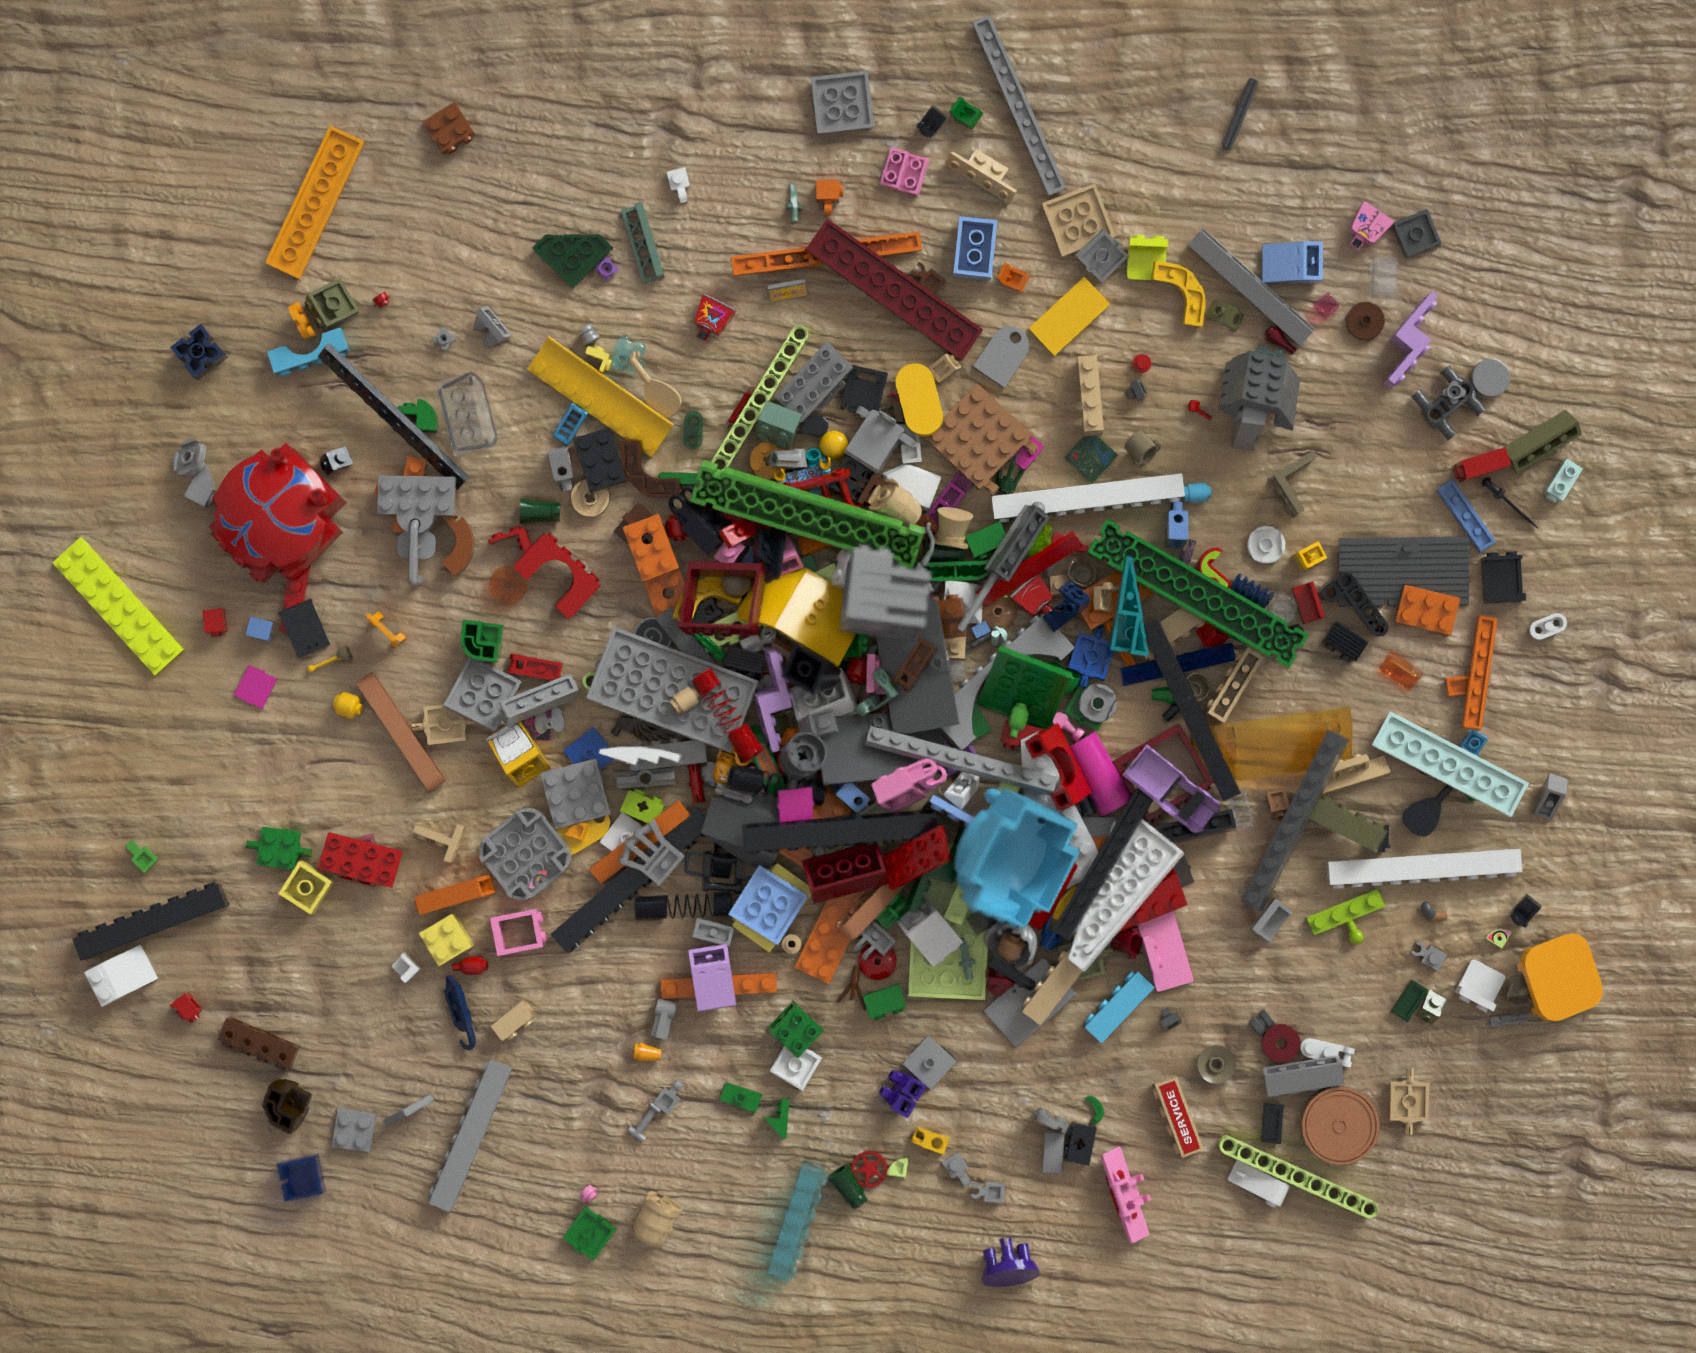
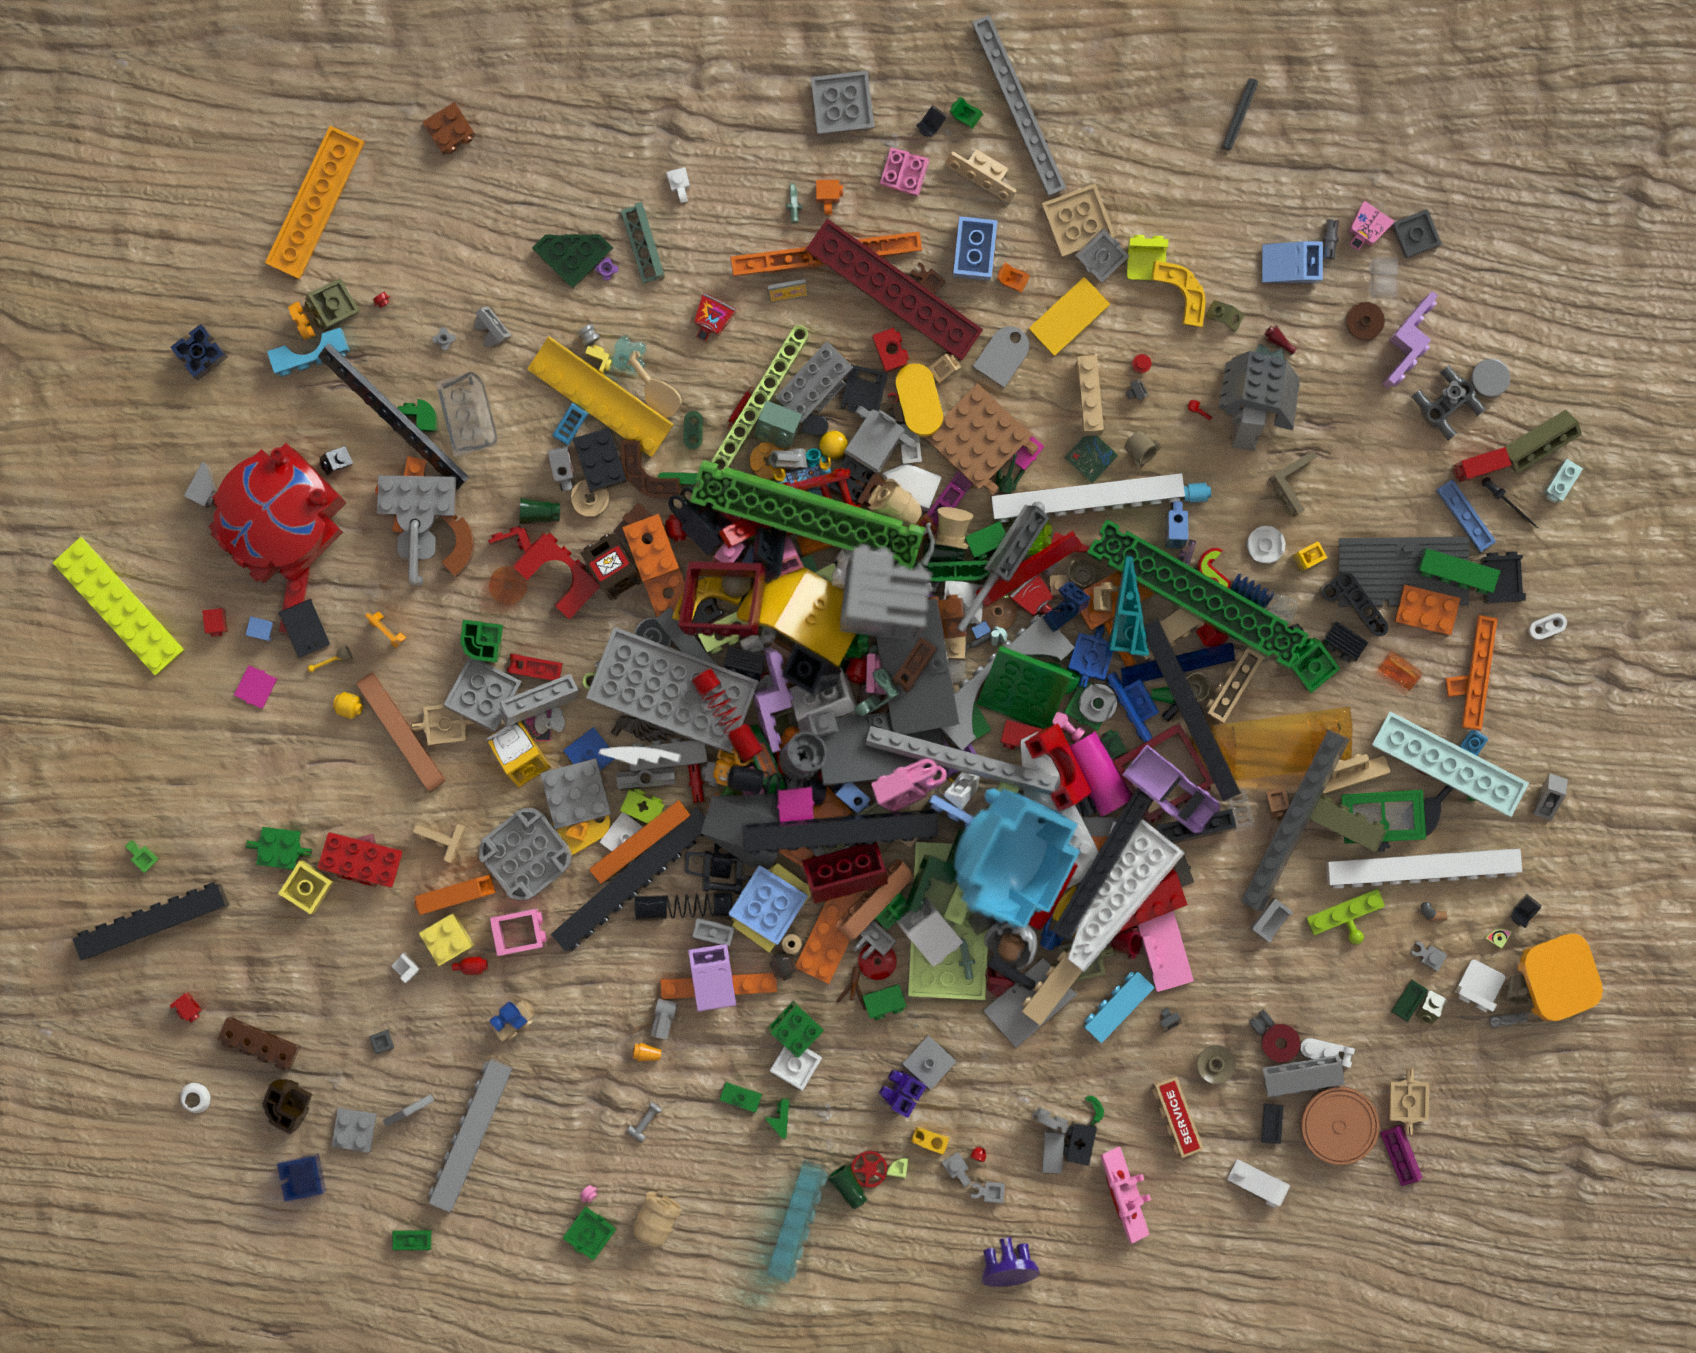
(121, 975): white slope -> none
(190, 458): light grey plate -> none
(201, 1091): none -> white piece
(382, 1041): none -> dark grey tile
(412, 1240): none -> green plate
(459, 1011): dark blue plate -> none
(508, 1014): none -> blue piece
(539, 880): clear tile -> none
(611, 566): none -> dark brown container
(662, 860): light grey plate -> none
(667, 1098): light grey plate -> none
(685, 700): tan brick -> none
(710, 646): green axle -> none
(734, 794): light grey axle -> none
(783, 966): none -> clear smoke head
(885, 339): none -> red brick
(916, 858): red bracket -> none
(978, 1154): none -> red hinge
(1017, 719): bright green plant -> none
(1113, 743): none -> dark green bracket
(1136, 703): none -> blue bracket
(1251, 287): light grey tile -> none
(1304, 1183): yellowish green beam -> none
(1308, 602): red panel -> none
(1313, 664): none -> green plate
(1326, 305): clear pink plate -> none
(1330, 239): none -> flat silver pin
(1397, 810): none -> green door
(1401, 1155): none -> magenta slope
(1454, 569): none -> green brick

